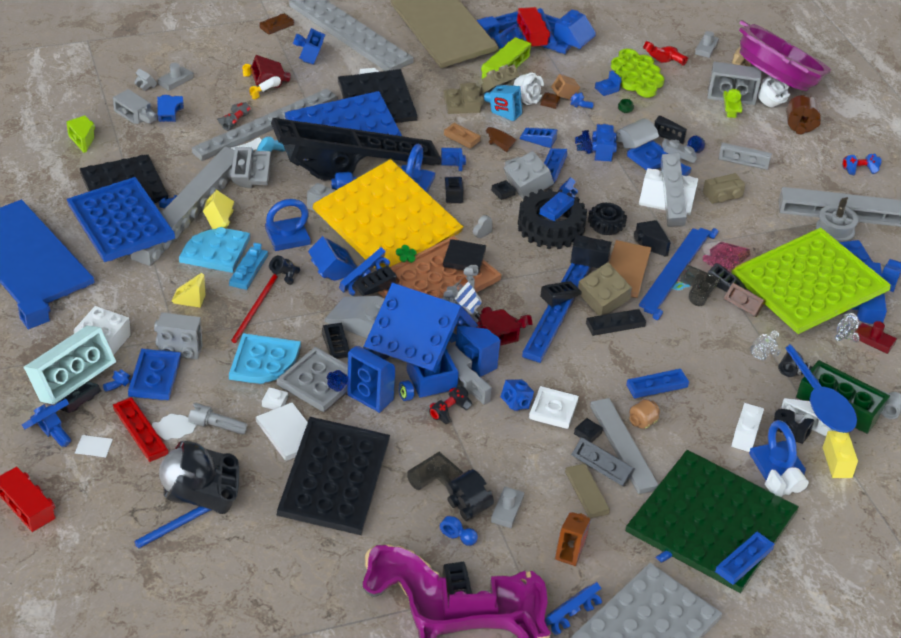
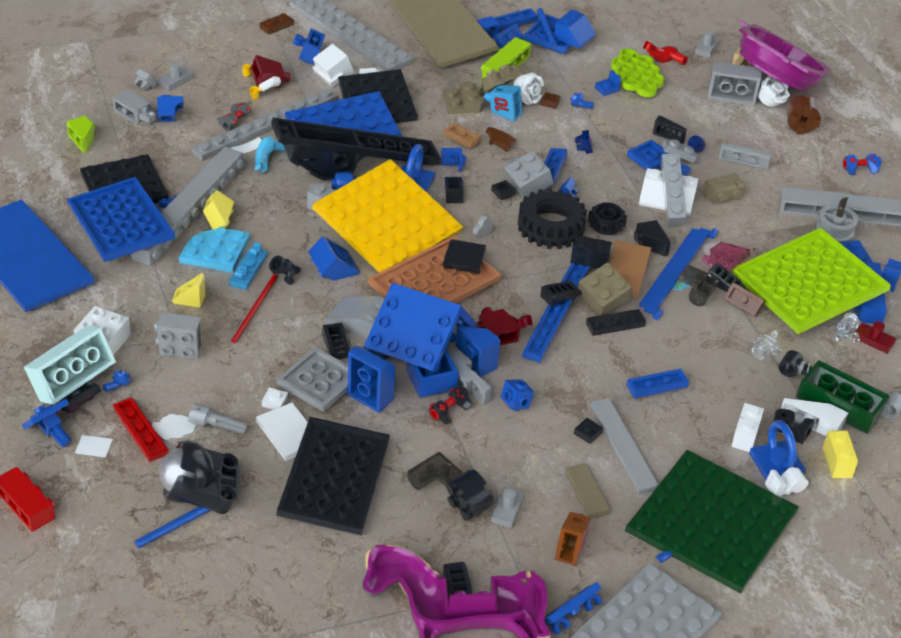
(34, 312): blue brick -> none
(154, 374): blue plate -> none
(250, 167): light grey brick -> none
(263, 358): medium azure plate -> none
(288, 232): blue tile -> none
(331, 64): none -> white plate
(337, 380): clear blue tile -> none
(363, 270): blue plate -> none
(381, 278): black slope -> none
(406, 254): green plant -> none
(406, 390): blue tile -> none
(453, 528): blue plate -> none
(464, 293): torso -> none
(533, 26): red brick -> none
(540, 136): blue slope -> none
(553, 407): white plate -> none
(556, 206): blue plate -> none
(565, 86): medium nougat brick -> none
(603, 461): plate -> none
(604, 142): blue brick -> none
(626, 105): dark green plate -> none
(637, 133): light grey brick -> none
(644, 414): medium nougat head -> none
(732, 102): lime hips -> none
(744, 558): blue plate -> none
(827, 403): blue piece -> none

